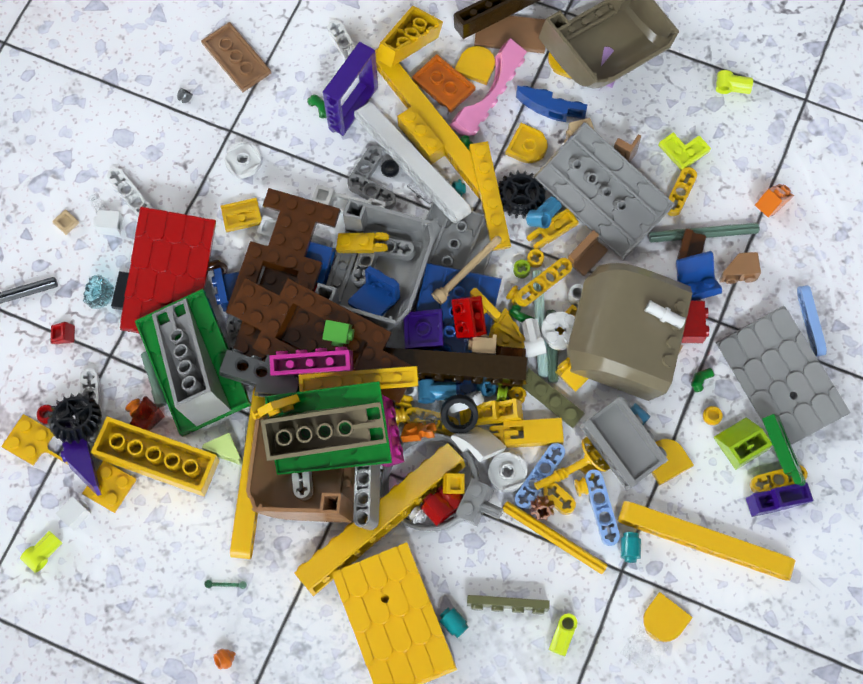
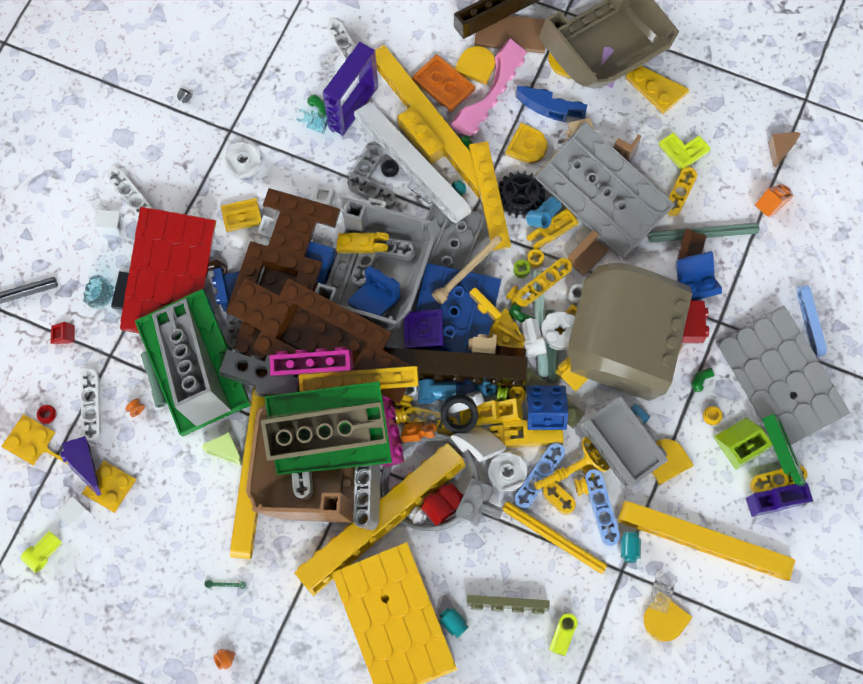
(64, 425): black gear -> none
(65, 222): tan tile -> none
(147, 415): clear red slope -> none
(155, 456): yellow brick -> none
(236, 57): medium nougat tile -> none
(276, 407): yellow plate -> none
(316, 121): none -> clear light blue plate
(338, 333): bright green brick -> none
(408, 36): yellow wedge -> none
(453, 483): yellow tile -> none
(469, 316): red brick -> none
(542, 507): dark orange gear -> none
(547, 407): none -> blue bracket
(656, 88): none -> yellow wing
(662, 591): none -> clear slope
(665, 314): white pin -> none
(729, 83): neon yellow piece -> none
(743, 268): medium nougat slope -> none
(780, 145): none -> medium nougat slope

